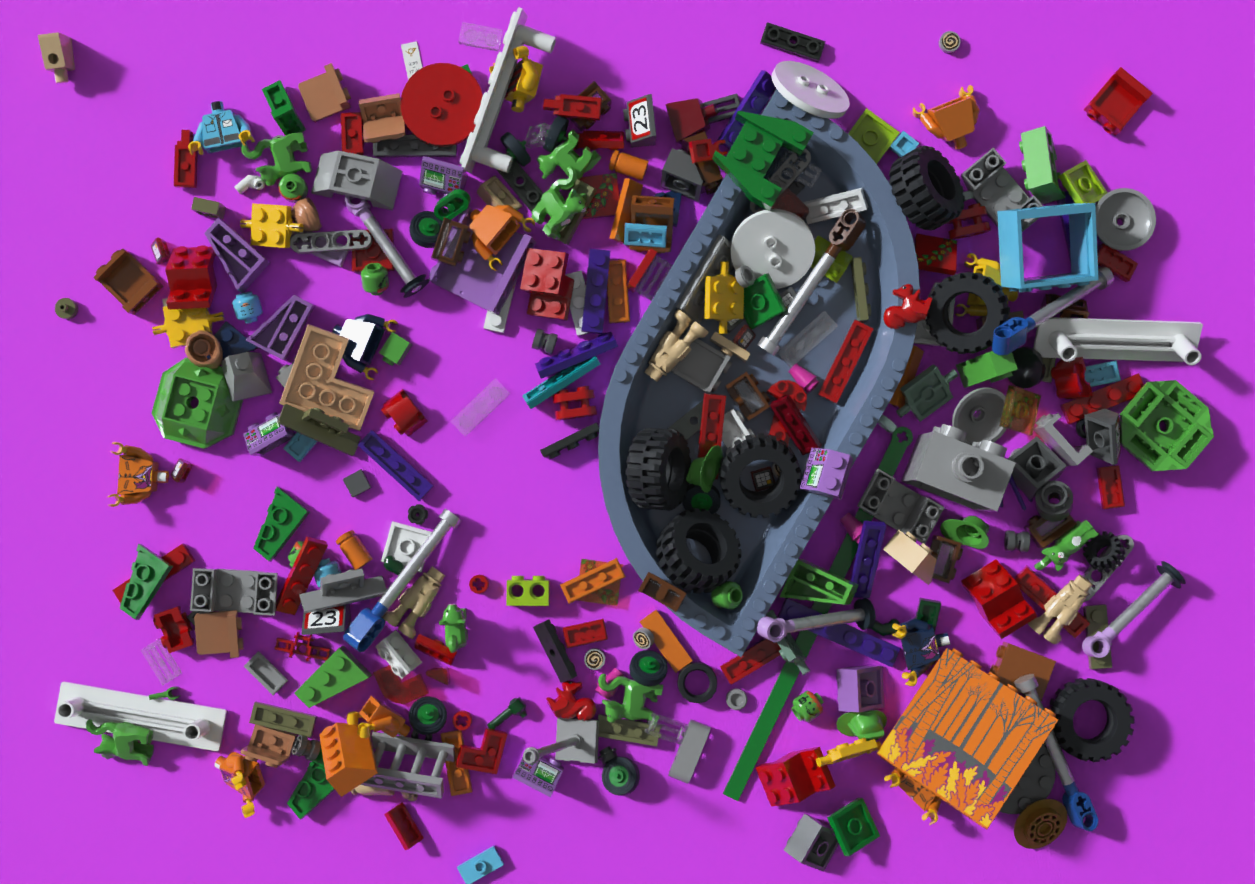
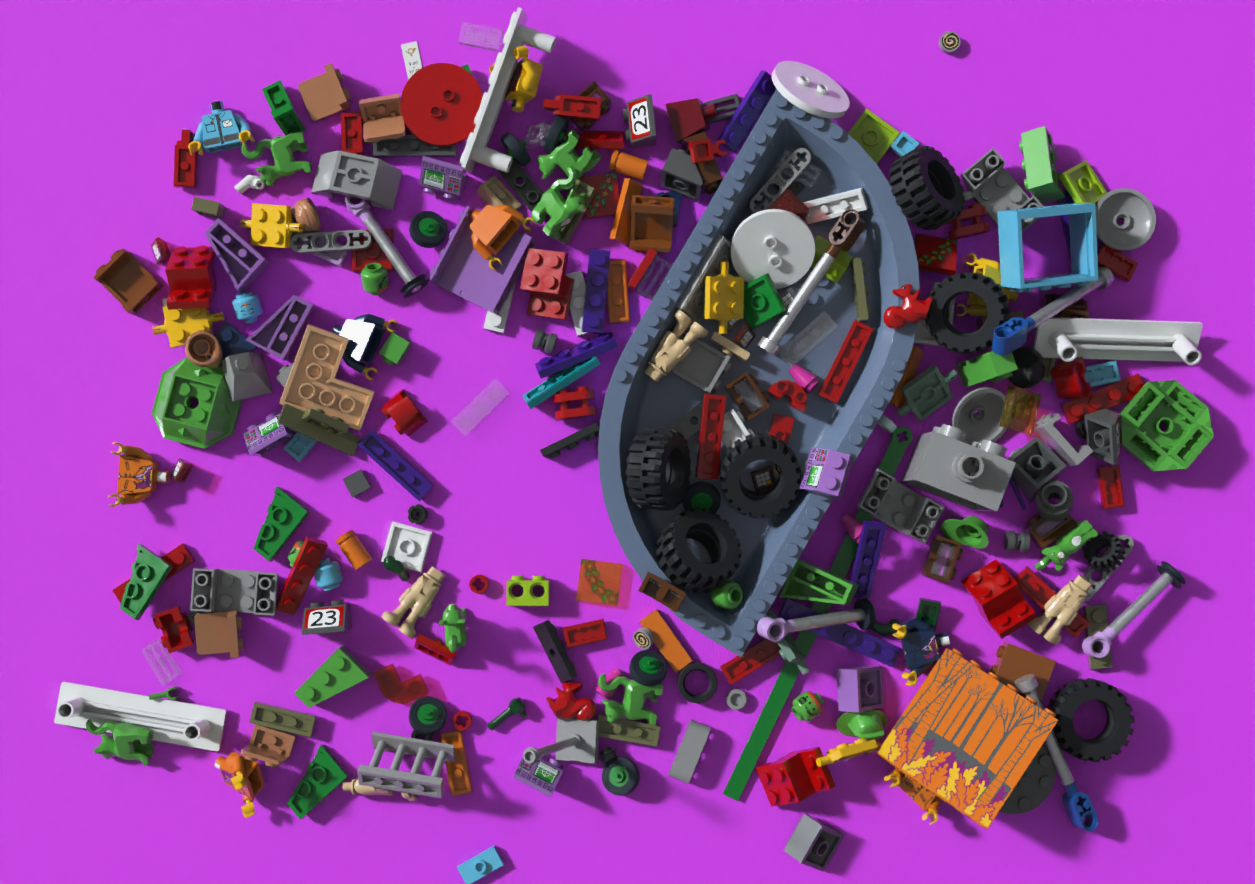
(57, 55): torso -> none
(66, 308): olive tile -> none
(265, 673): light grey tile -> none
(296, 643): red piece -> none
(297, 192): bright green head -> none
(306, 748): dark grey wheel -> none
(342, 590): light grey bracket -> none
(346, 757): orange slope -> none
(370, 622): piece -> none
(379, 718): orange torso -> none
(398, 654): white bracket -> none
(403, 826): red plate -> none
(439, 674): clear red slope -> none
(450, 242): reddish brown window -> none
(453, 203): green plate -> none
(485, 758): red plate -> none
(592, 580): orange tile -> none
(594, 659): tile -> none
(645, 235): medium azure plate -> none
(653, 724): clear tile -> none
(705, 469): bright green piece -> none
(744, 276): light grey tile -> none
(755, 152): green wedge -> none
(780, 37): pearl dark grey tile -> none
(795, 424): dark red tile -> none
(853, 826): green plate -> none
(911, 555): tan slope -> none
(951, 119): orange torso -> none
(1040, 823): pearl gold wheel -> none
(1117, 101): red panel -> none

